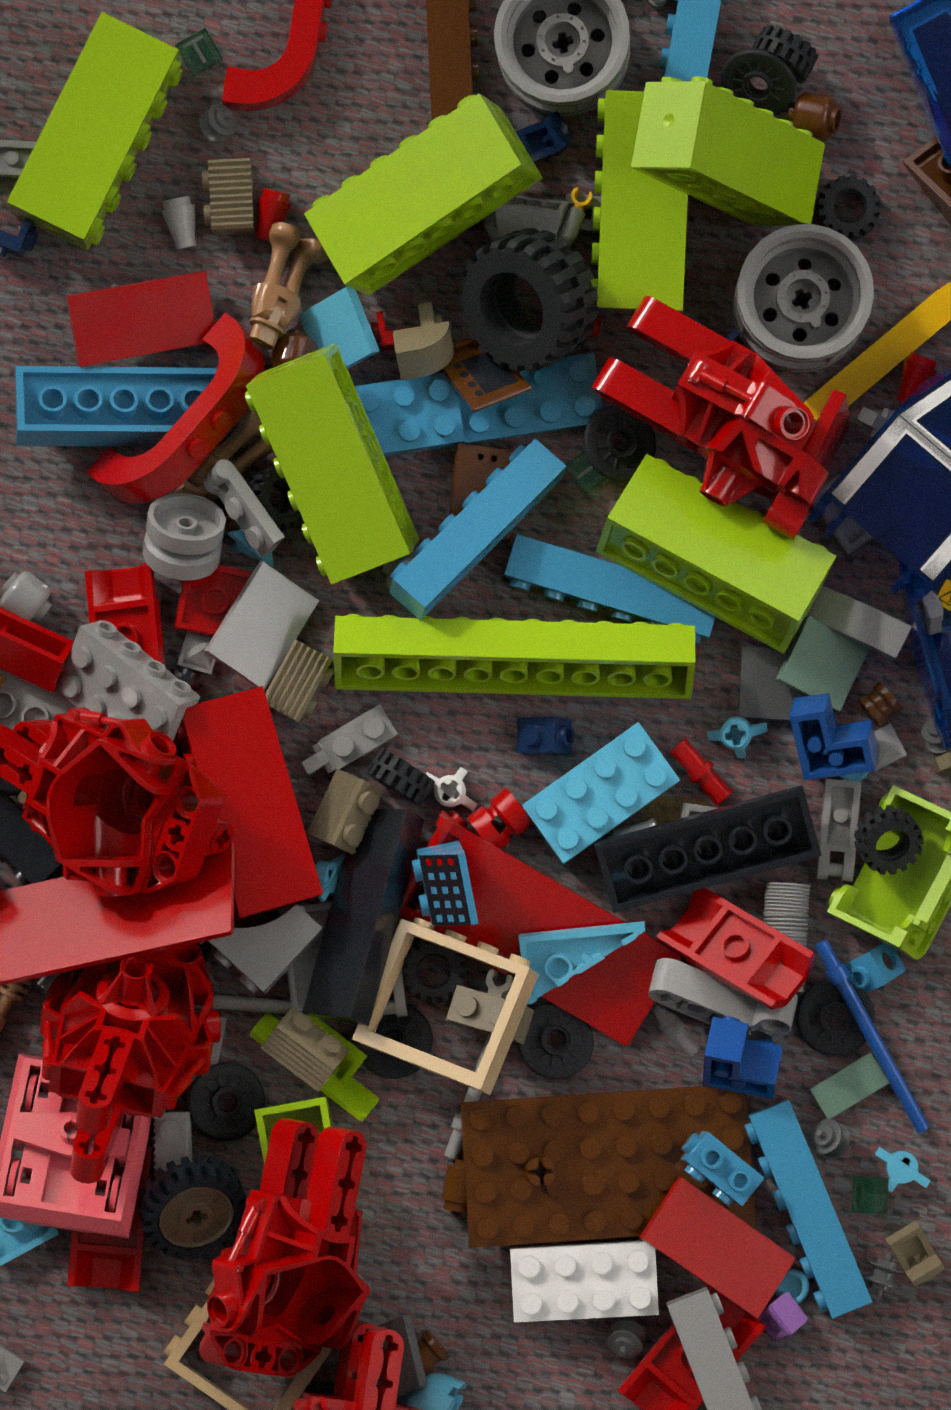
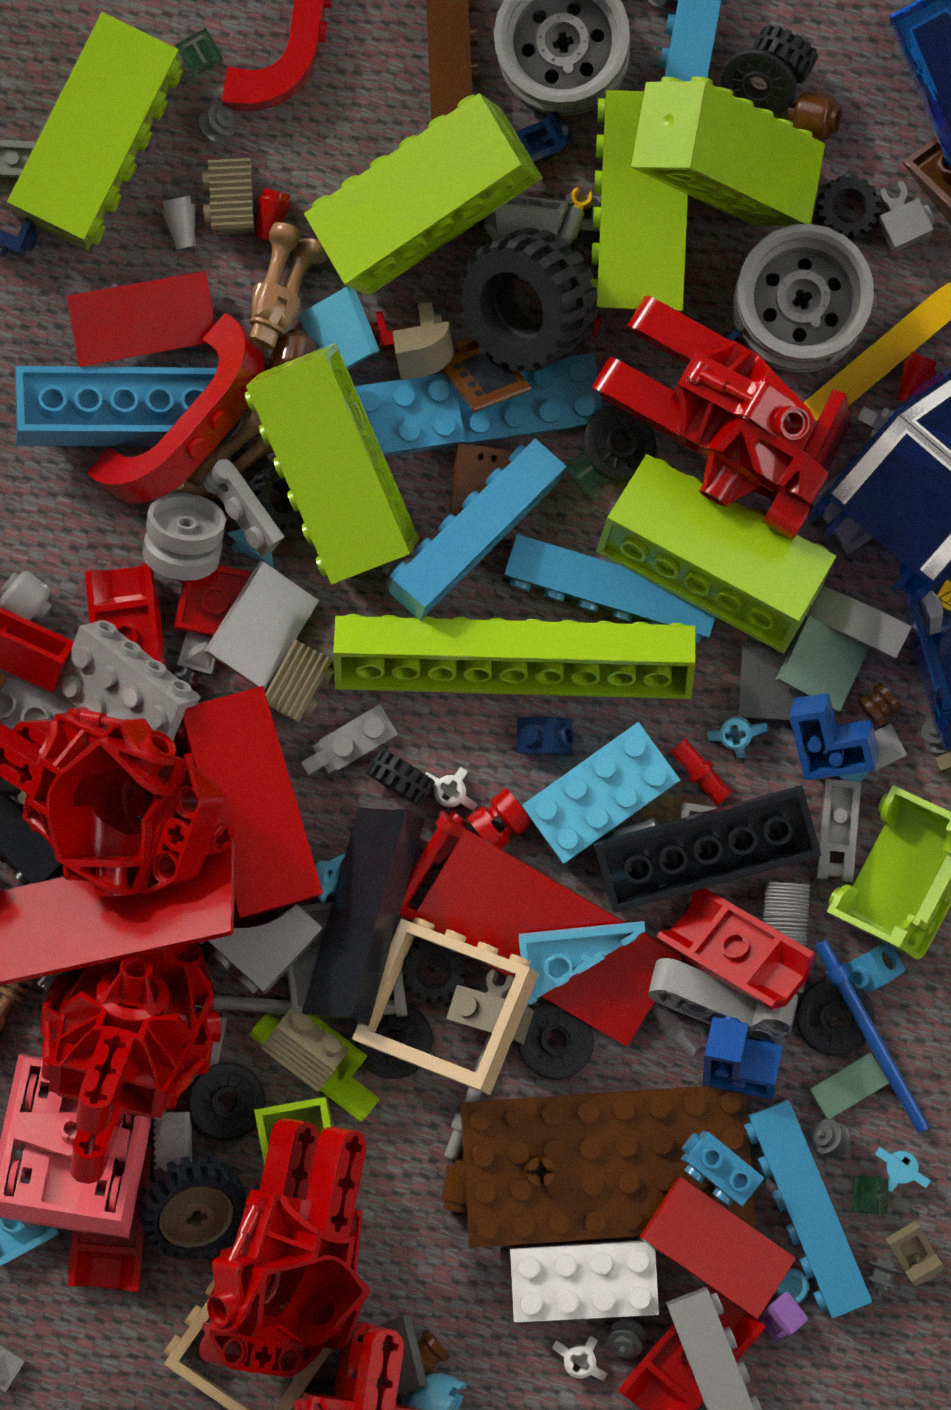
(345, 811): dark tan brick -> none
(446, 885): slope -> none
(582, 1356): none -> white piece
(900, 853): black tyre -> none
(904, 222): none -> light grey brick

